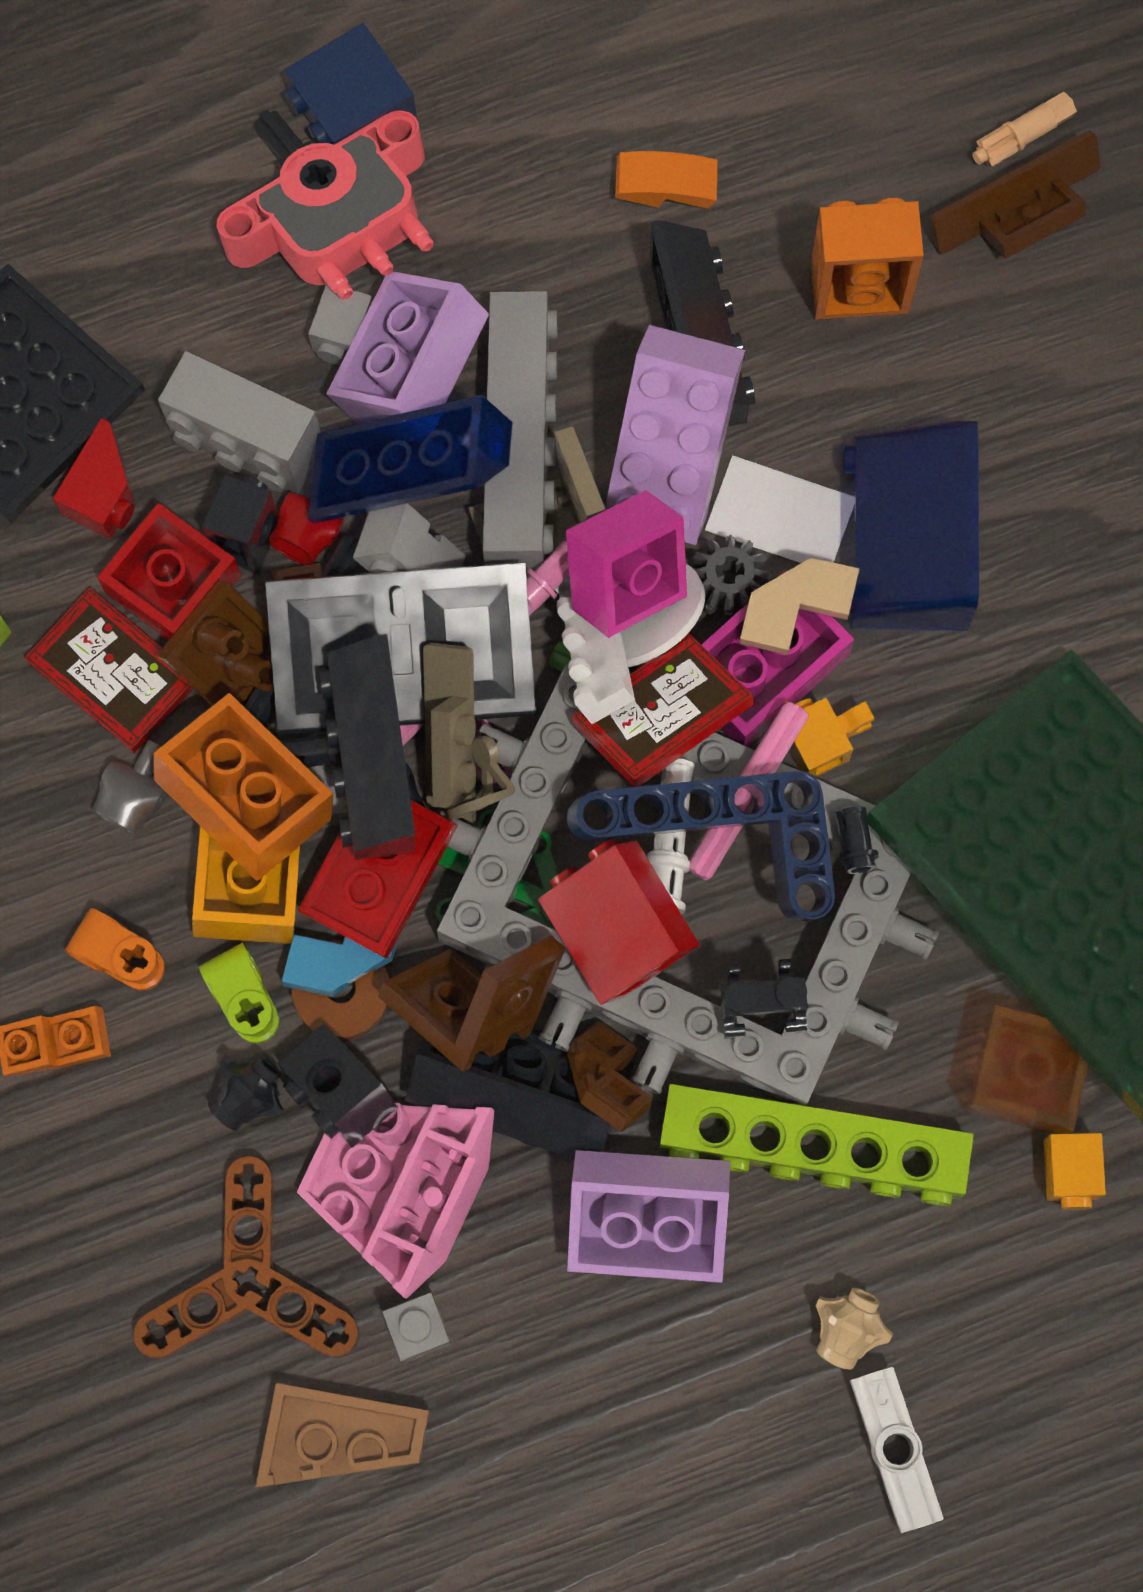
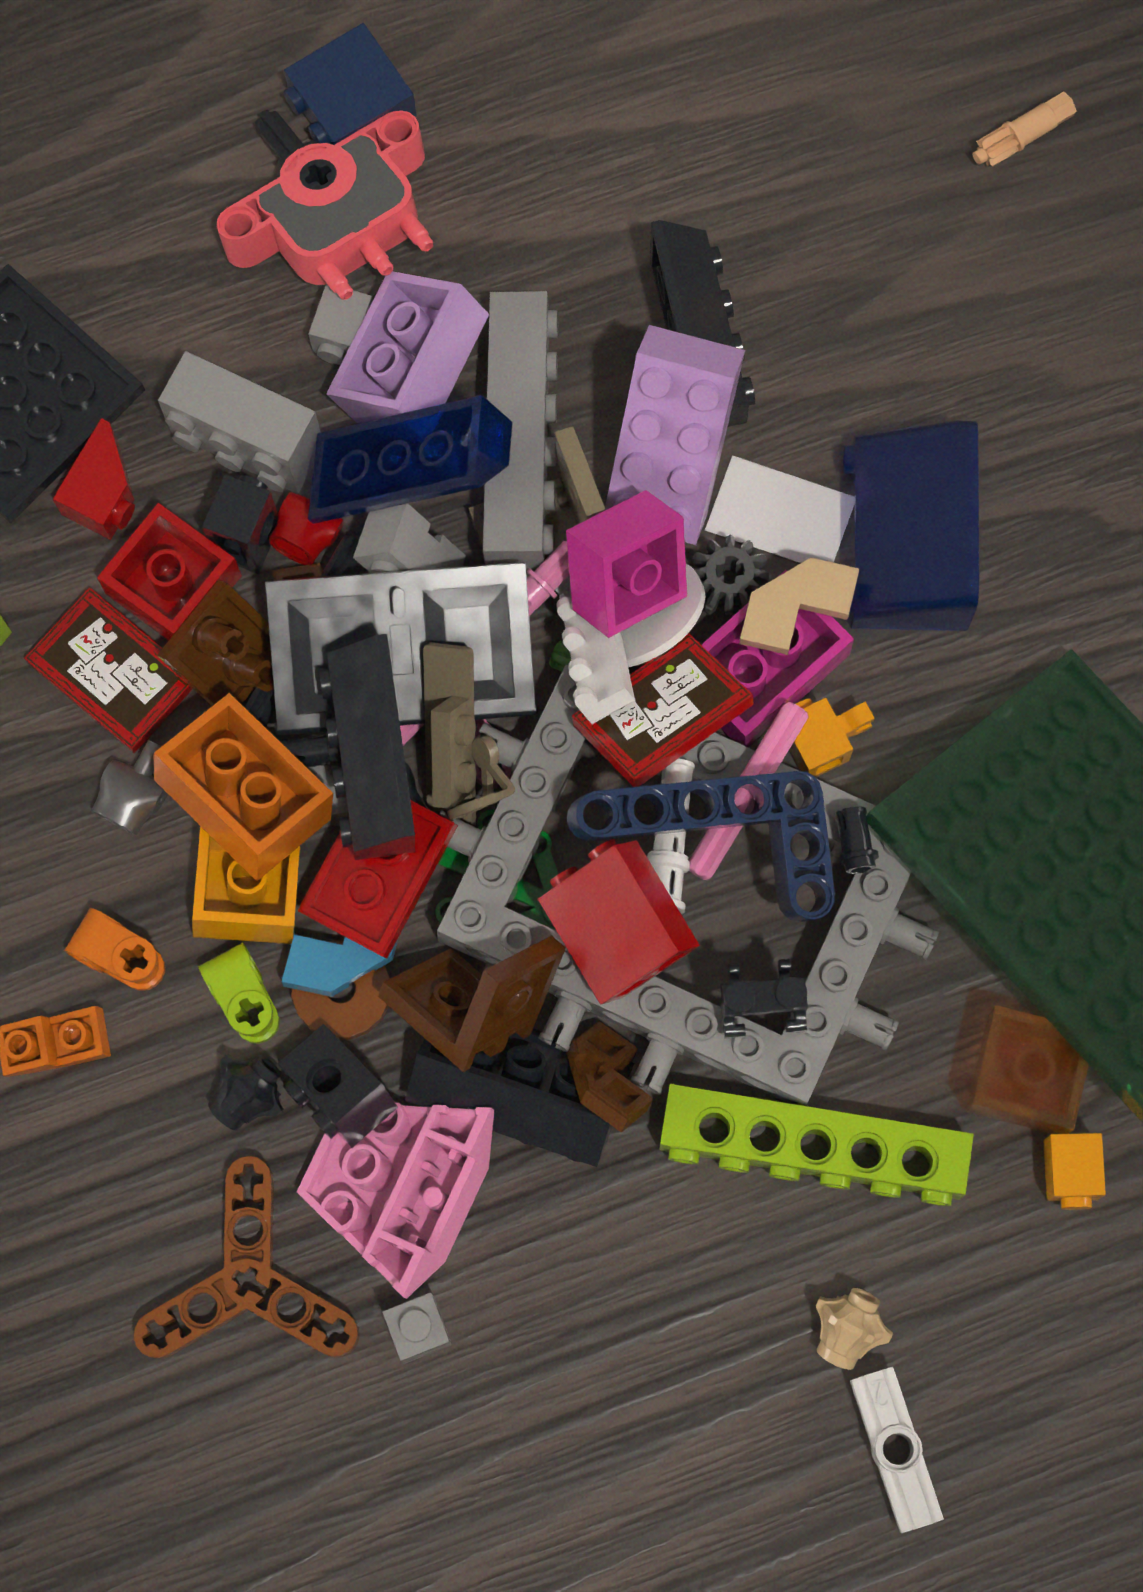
(335, 1435): medium nougat wing -> none
(648, 1216): lavender brick -> none
(660, 175): orange slope -> none
(866, 259): orange brick -> none
(1022, 203): reddish brown bracket -> none

